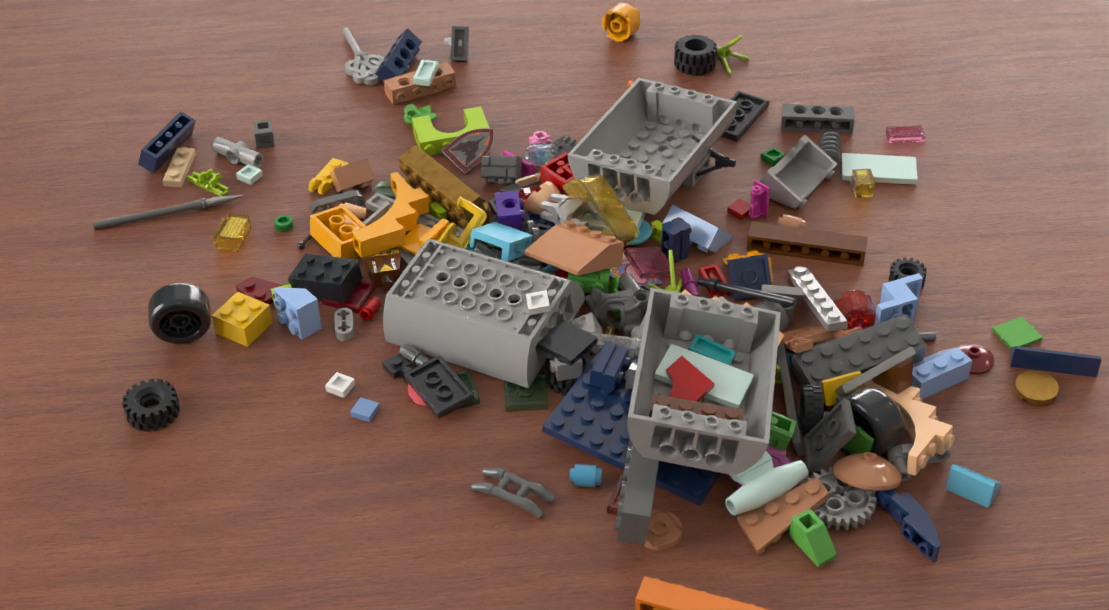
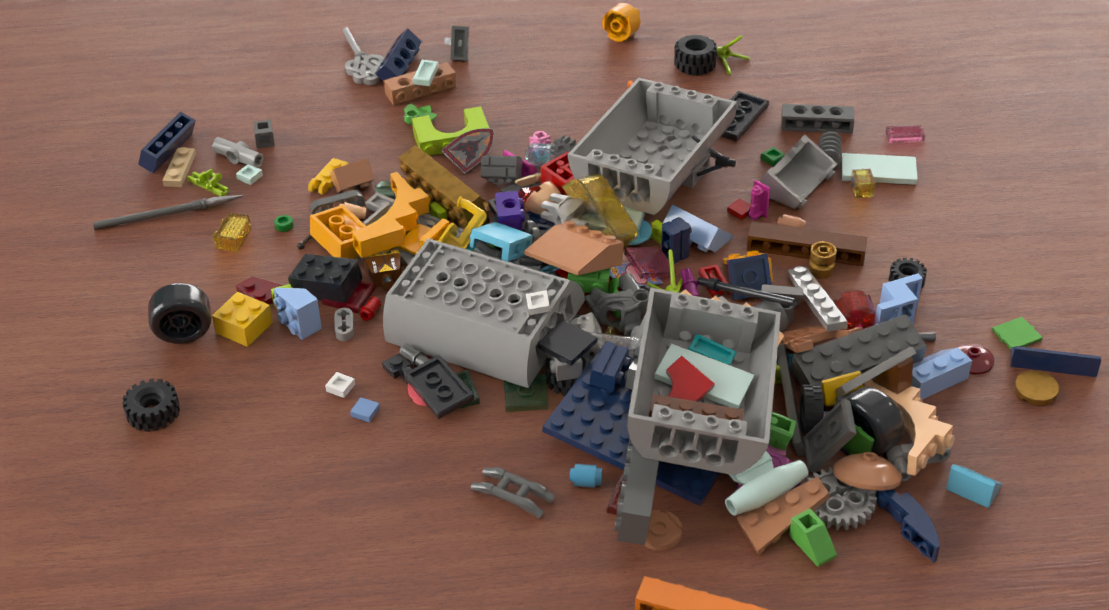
(822, 259): none -> pearl gold wheel

